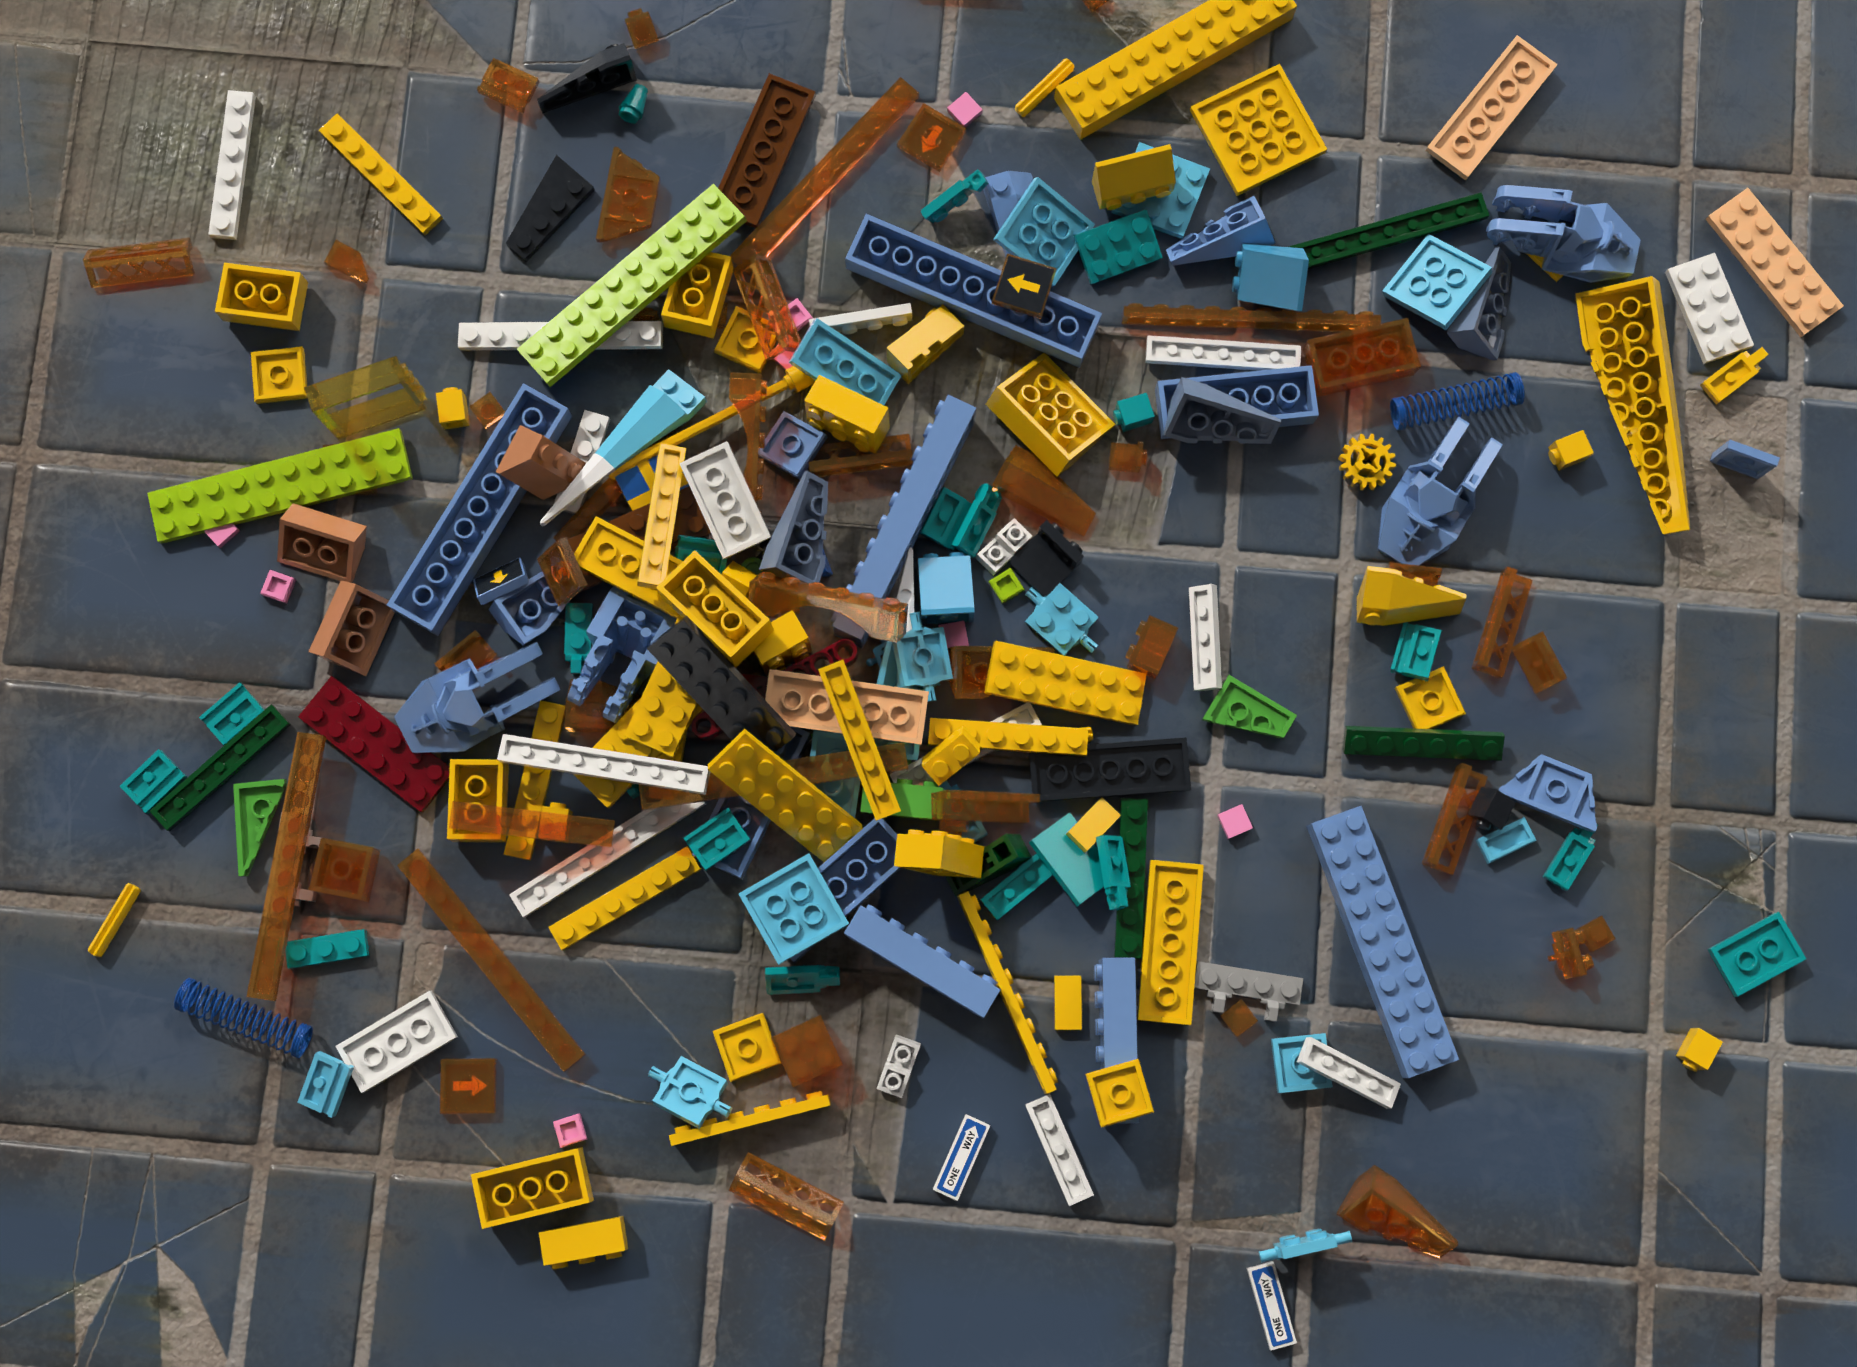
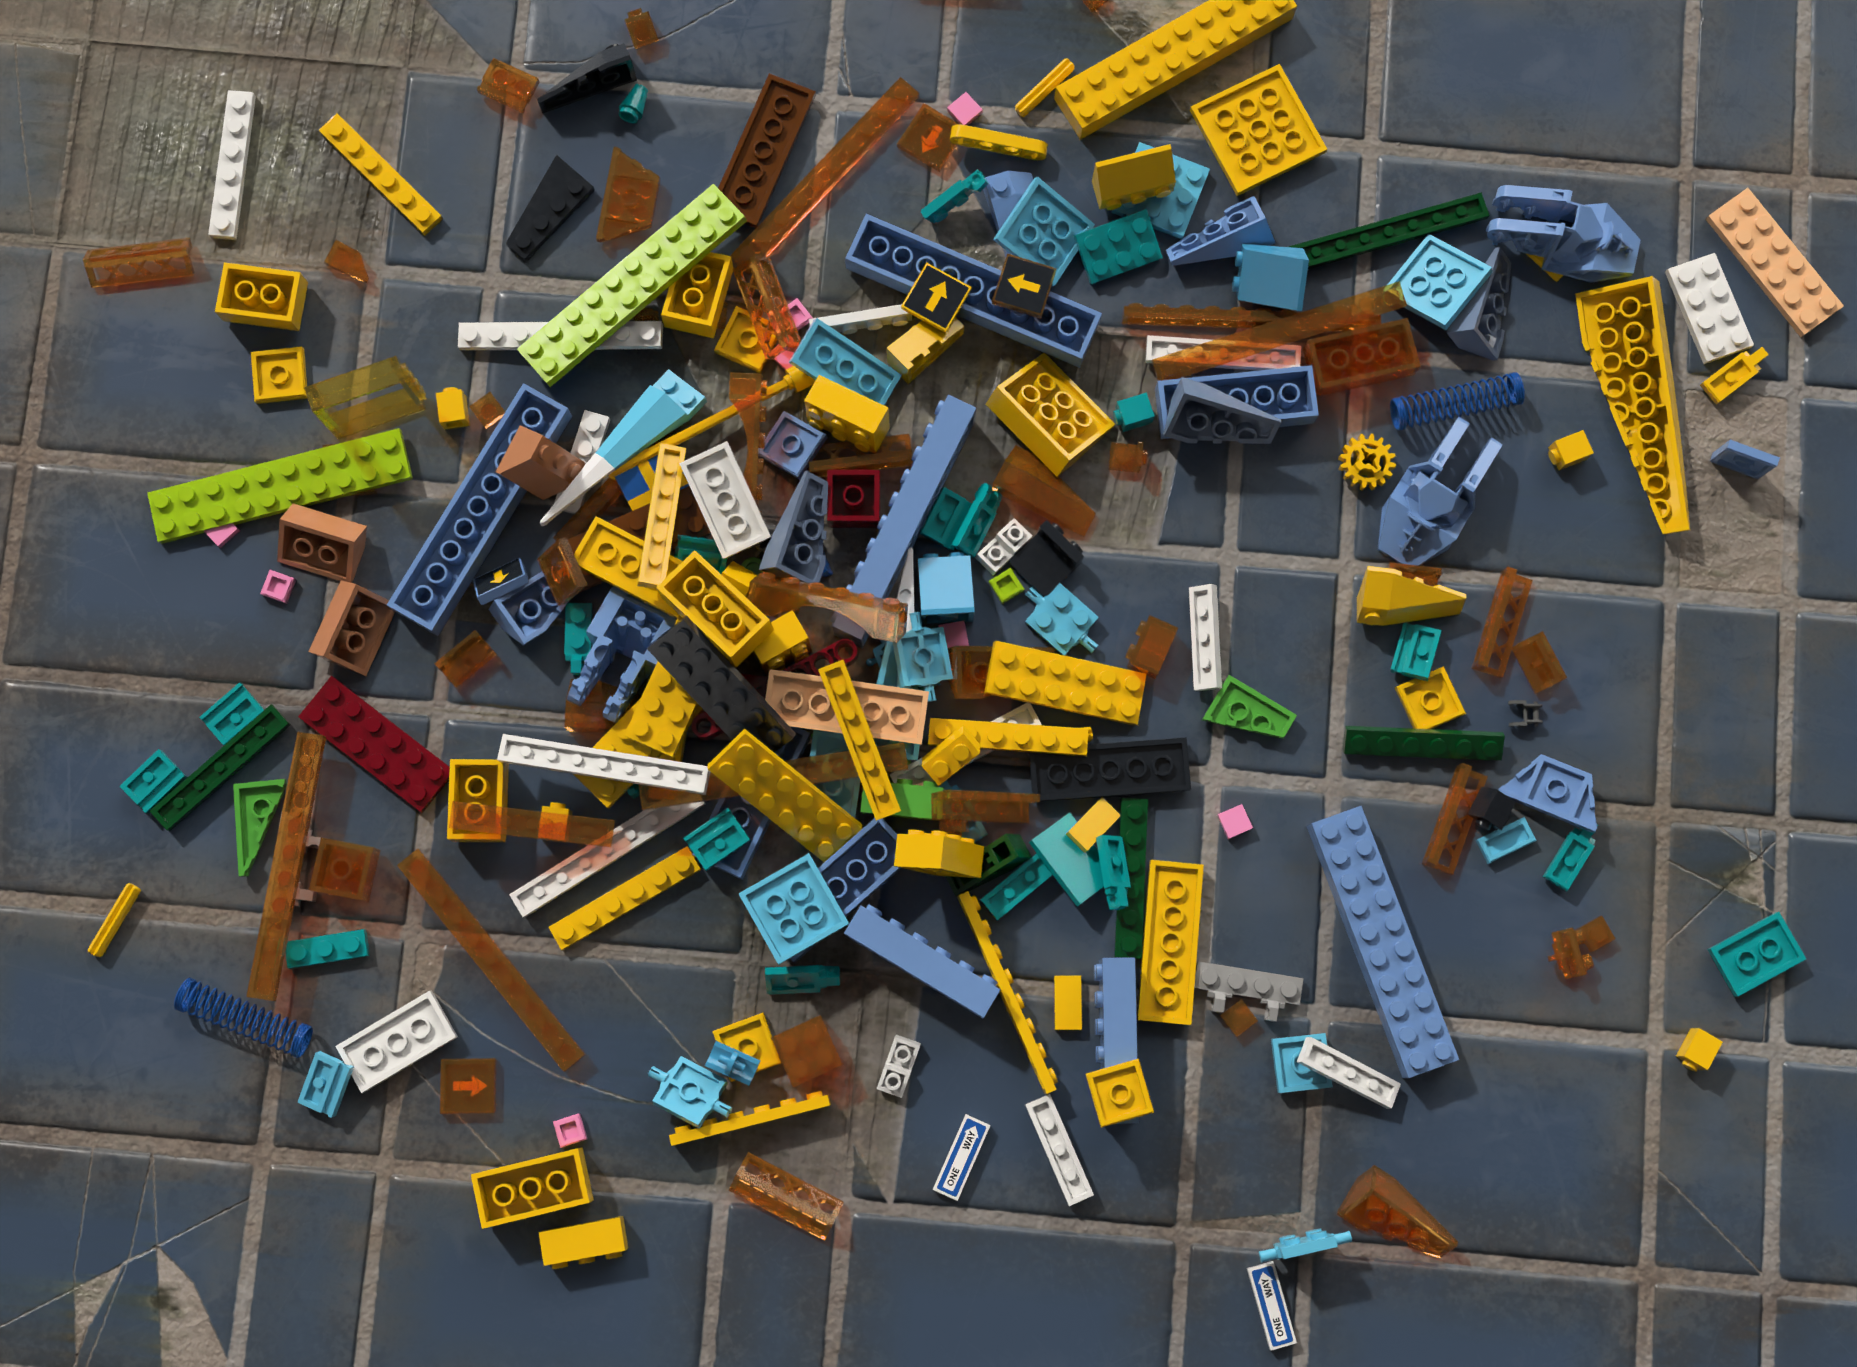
(446, 714): medium blue connector -> none
(535, 780): yellow plate -> none
(732, 1063): none -> dark azure hips
(853, 498): none -> dark red brick
(936, 298): none -> black tile
(998, 142): none -> yellow beam
(1279, 332): none -> clear orange plate
(1491, 107): light nougat plate -> none
(1524, 705): none -> dark grey piece

